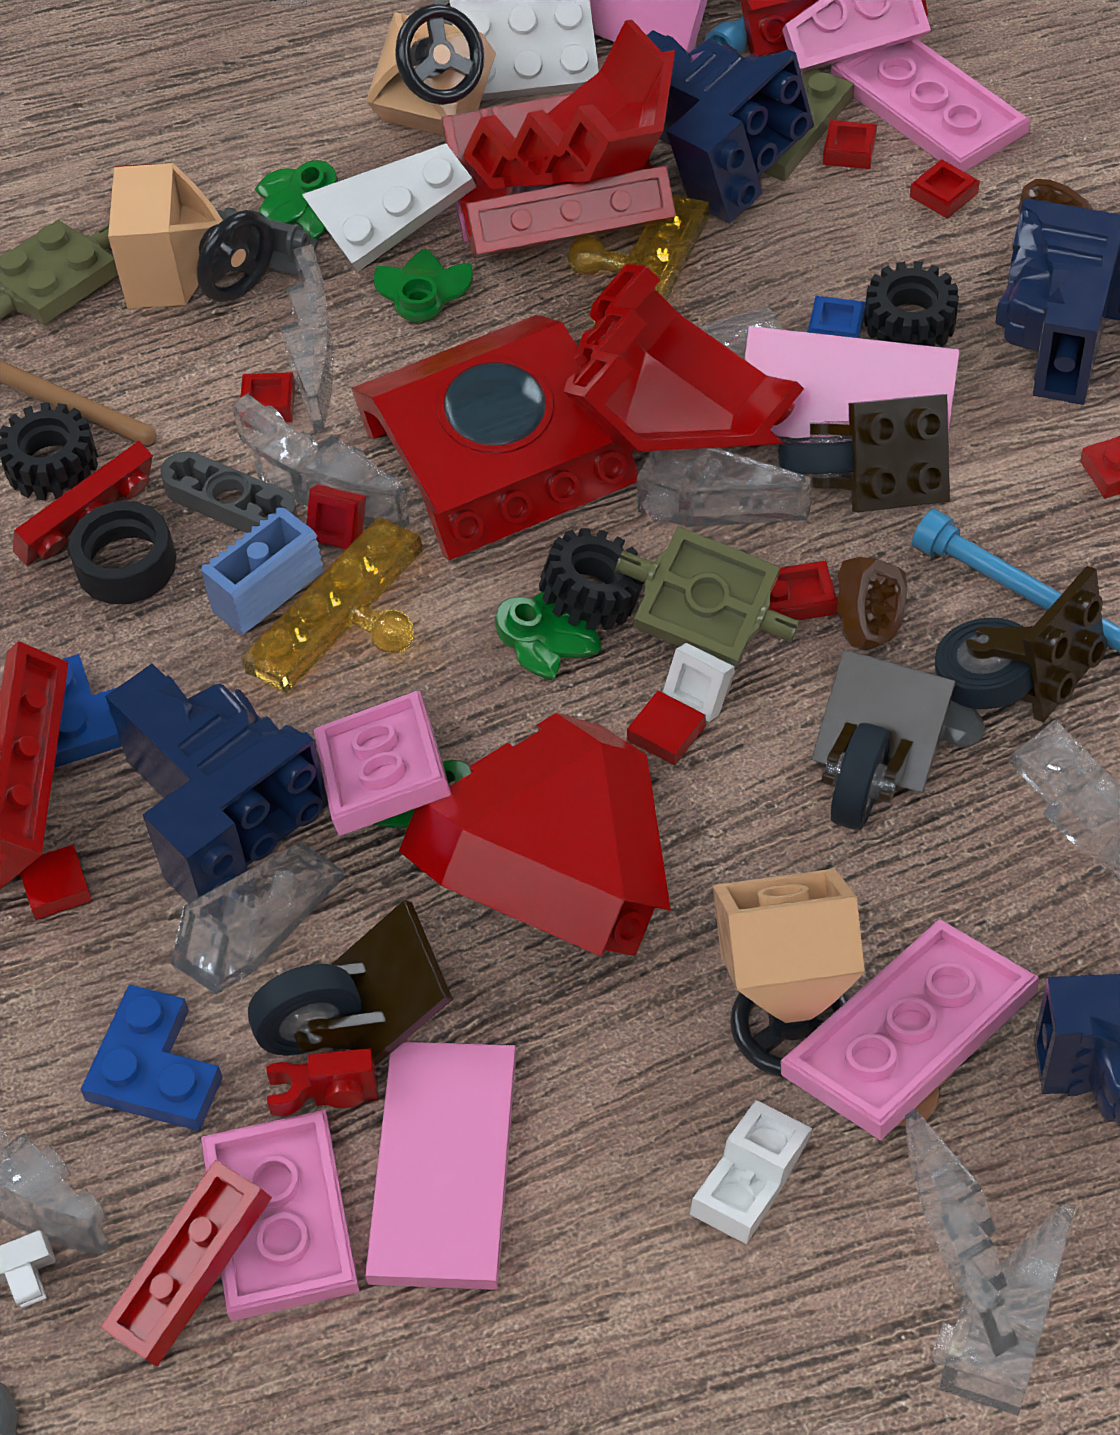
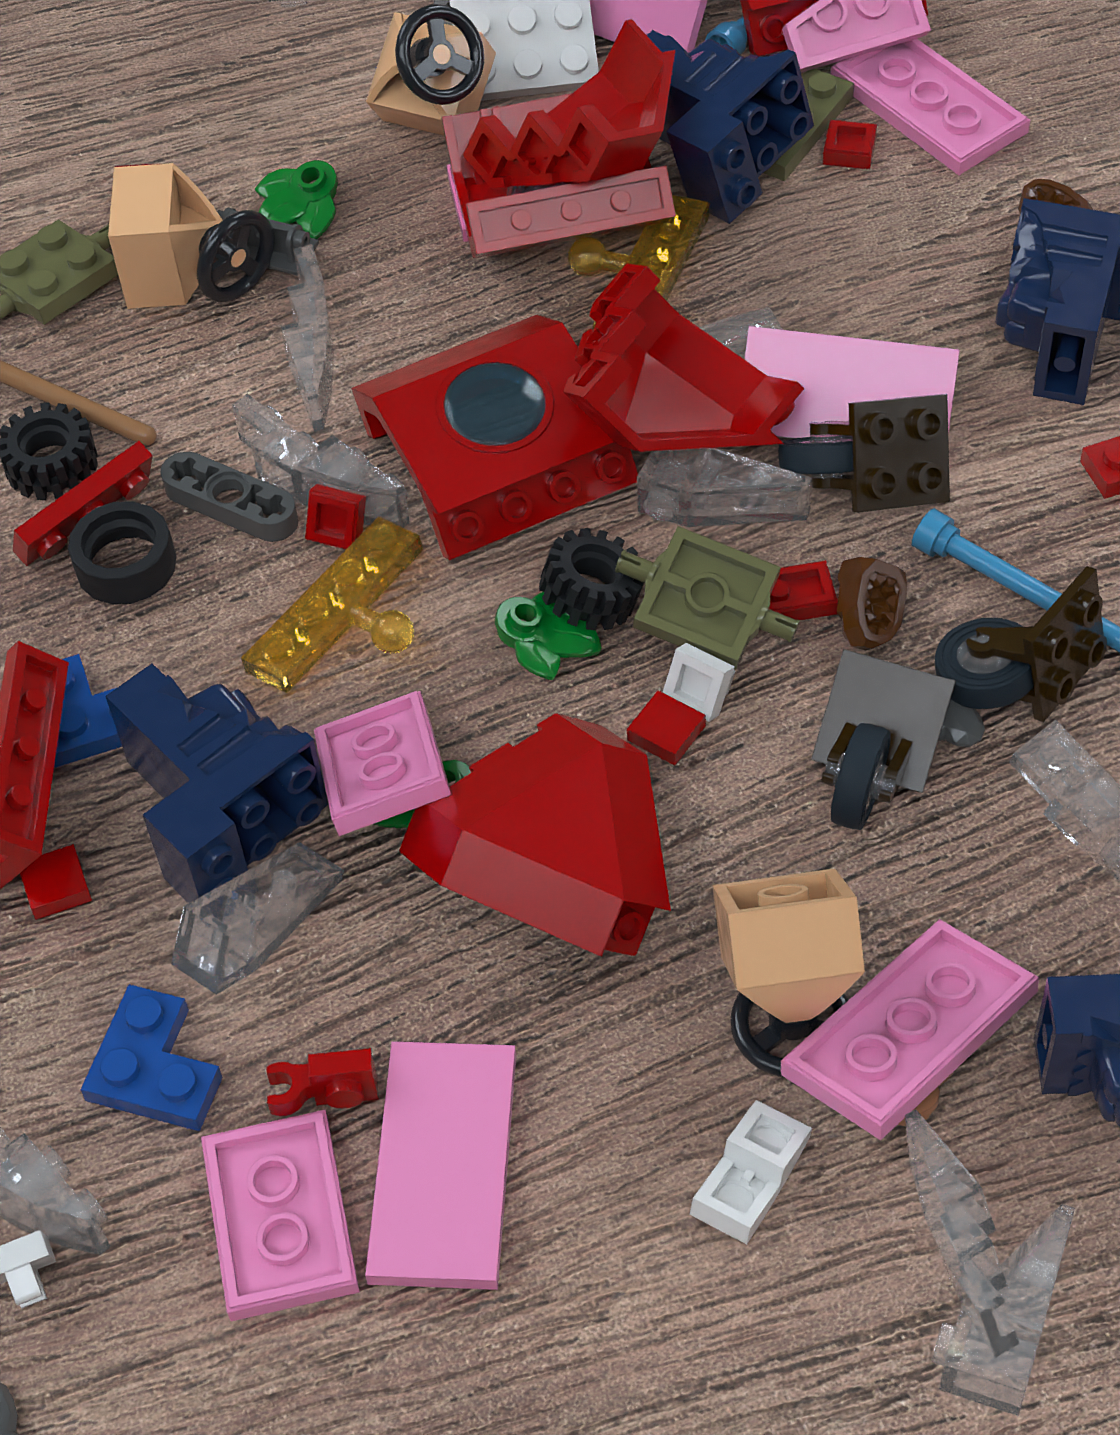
(186, 1263): plate -> none
(262, 570): medium blue brick -> none
(272, 390): red tile -> none
(361, 1001): dark brown plate -> none
(389, 202): white wing -> none
(422, 285): green plate -> none
(837, 317): blue tile -> none
(917, 288): black tyre -> none
(944, 188): red tile -> none

